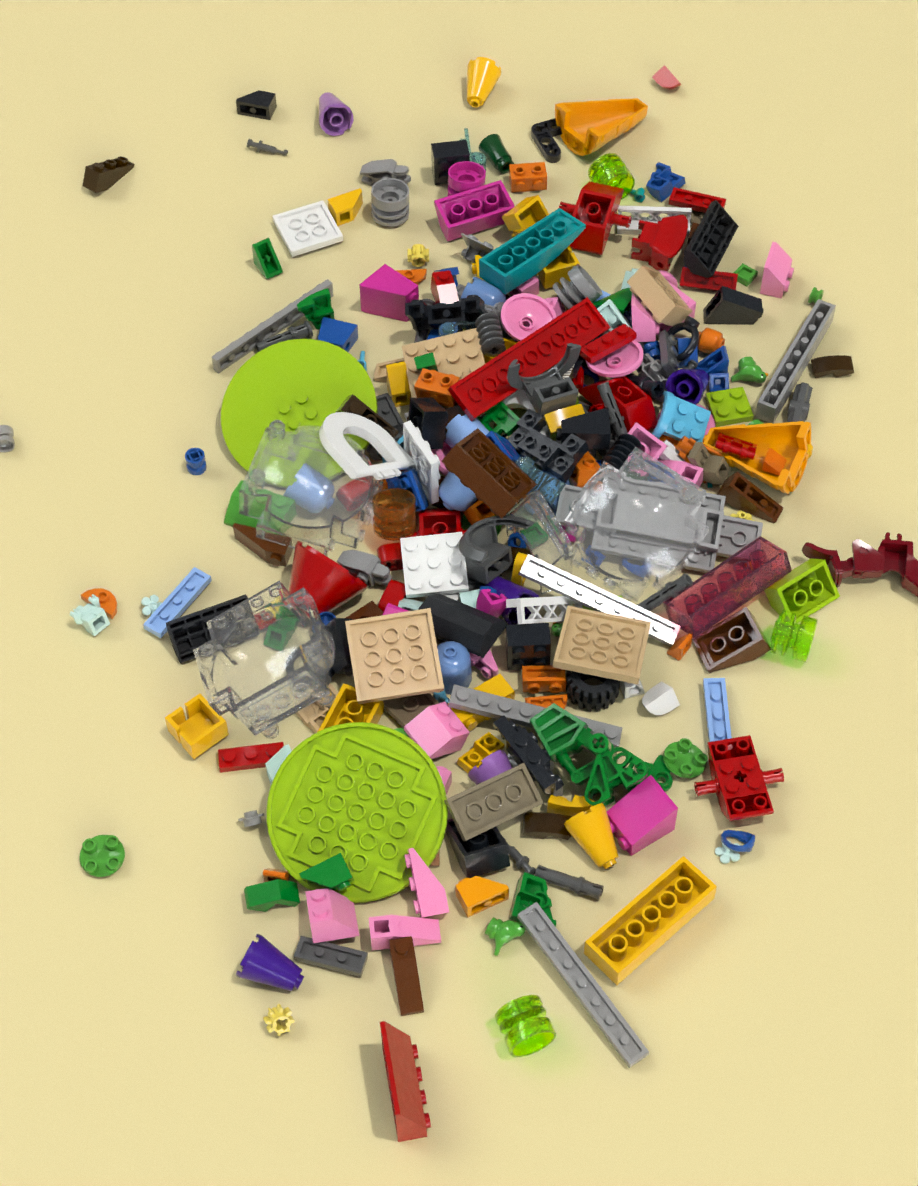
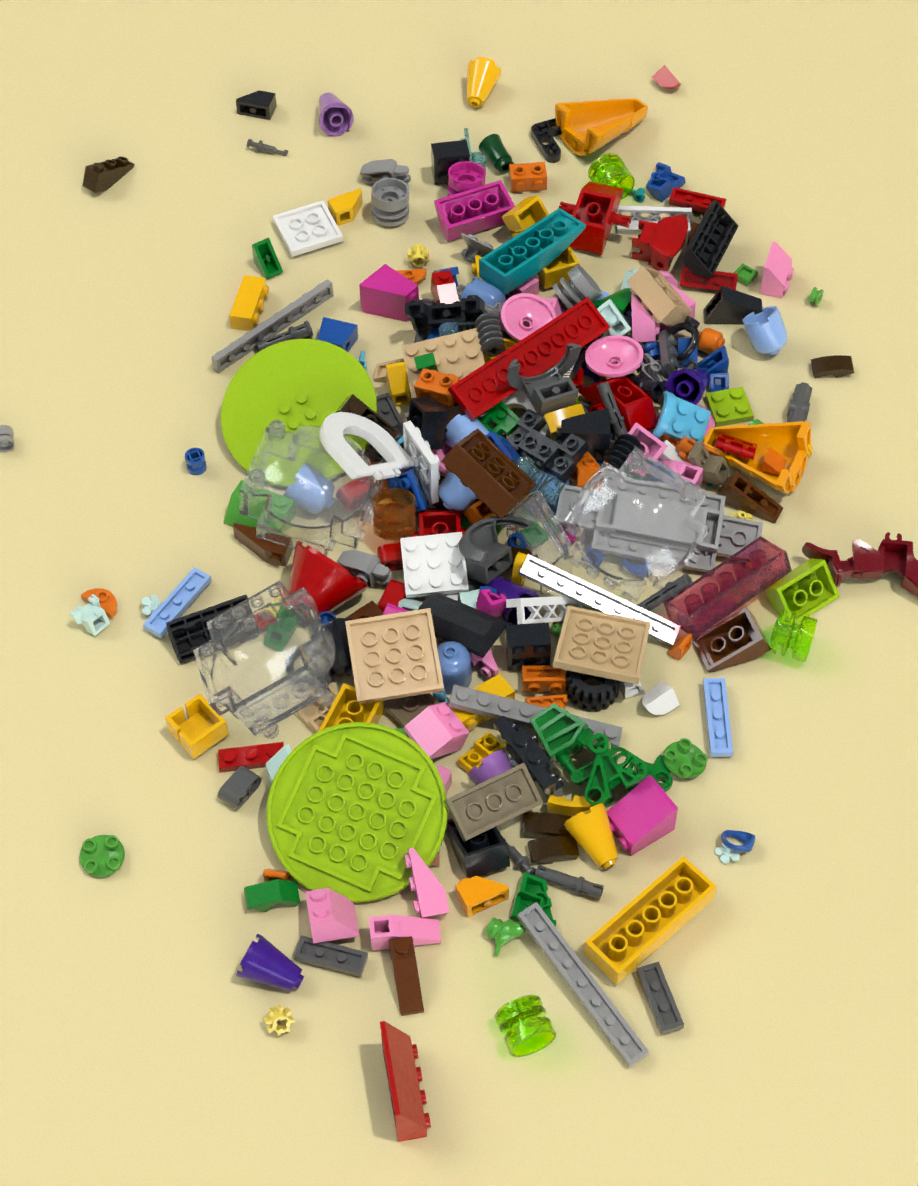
(239, 787): none -> dark grey beam
(249, 303): none -> yellow brick
(251, 818): light grey plate -> none
(316, 307): green slope -> none
(329, 874): green slope -> none
(551, 848): none -> dark brown slope
(607, 343): red plate -> none
(660, 998): none -> dark grey plate
(738, 779): red slope -> none
(749, 371): bright green animal -> none
(766, 330): none -> light blue cylinder
(795, 361): light grey brick -> none

